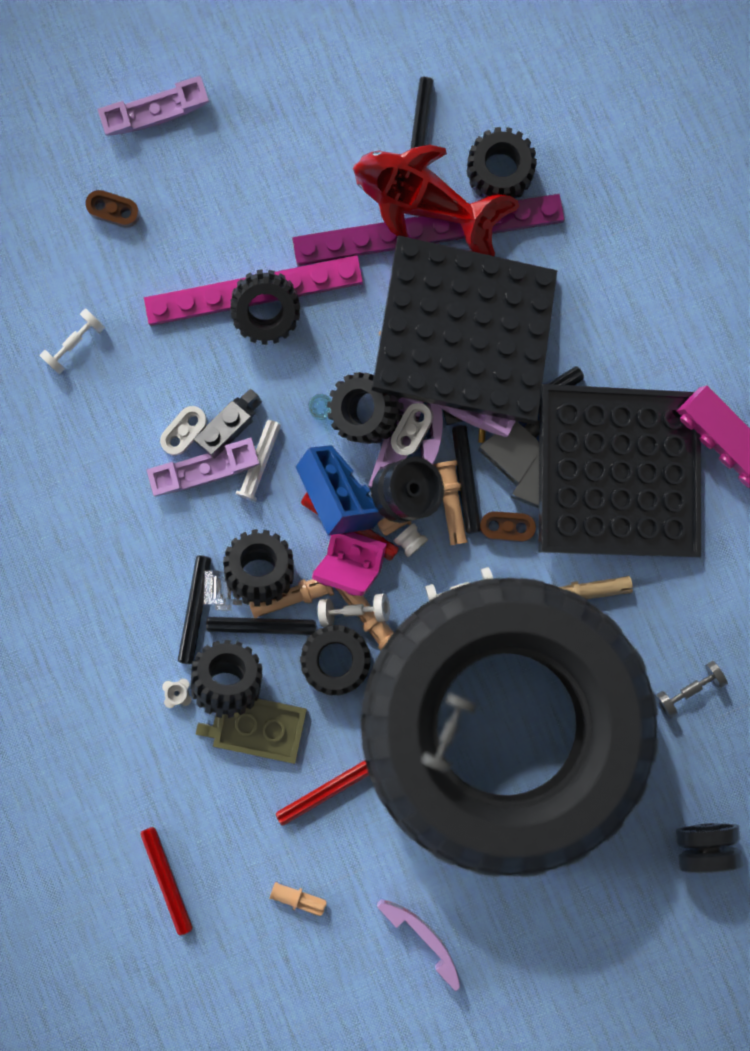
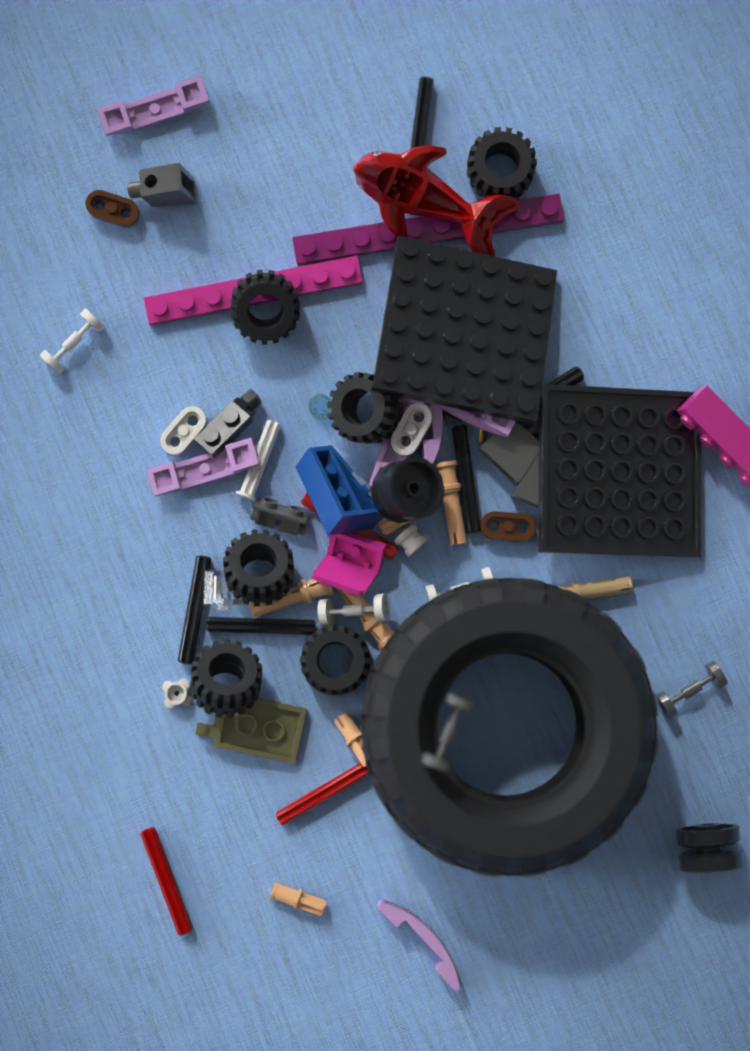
(164, 186): none -> dark grey torso
(269, 511): none -> dark grey hinge
(351, 734): none -> light nougat axle

